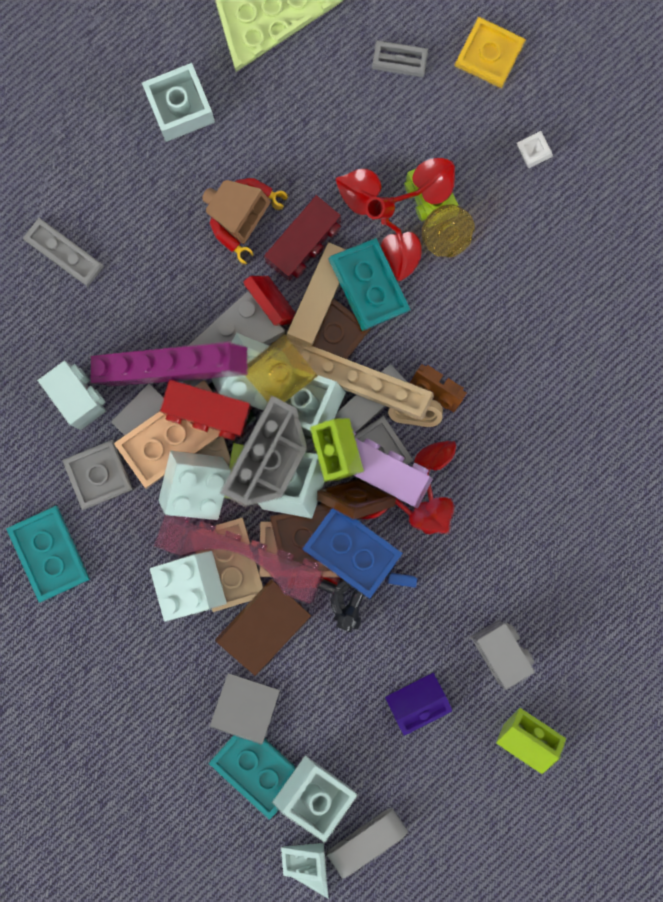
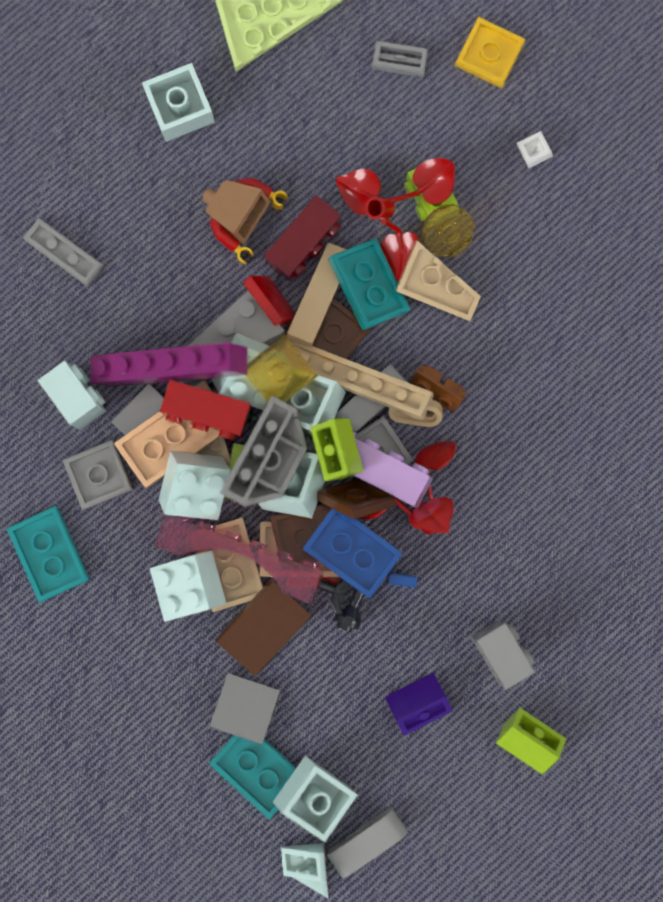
(435, 284): none -> tan wing

